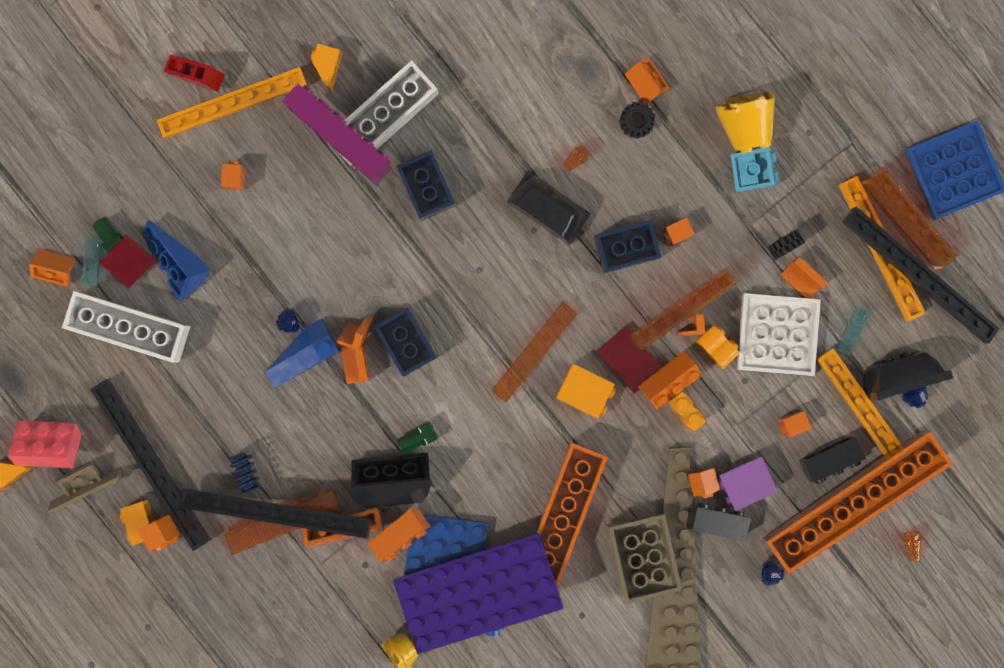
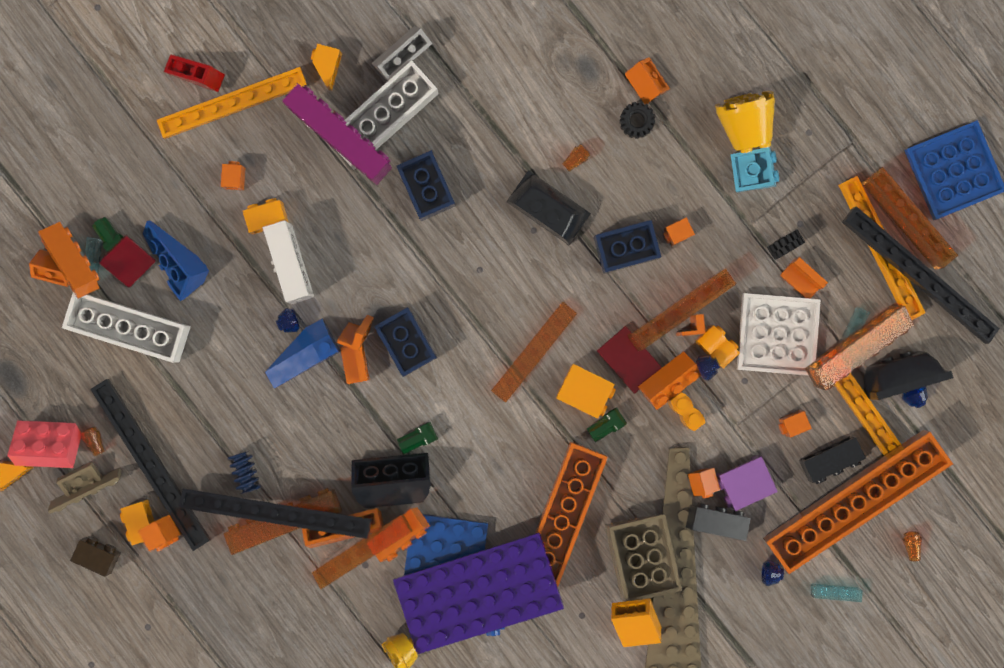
(69, 260): none -> orange brick
(92, 439): none -> clear orange cone
(95, 556): none -> dark brown brick
(263, 215): none -> light orange brick
(288, 262): none -> white brick
(362, 551): none -> clear orange tile
(401, 53): none -> light grey brick
(611, 422): none -> dark green piece
(636, 622): none -> light orange brick
(707, 366): none -> clear blue cone
(836, 592): none -> clear light blue piece
(859, 347): none -> clear orange brick

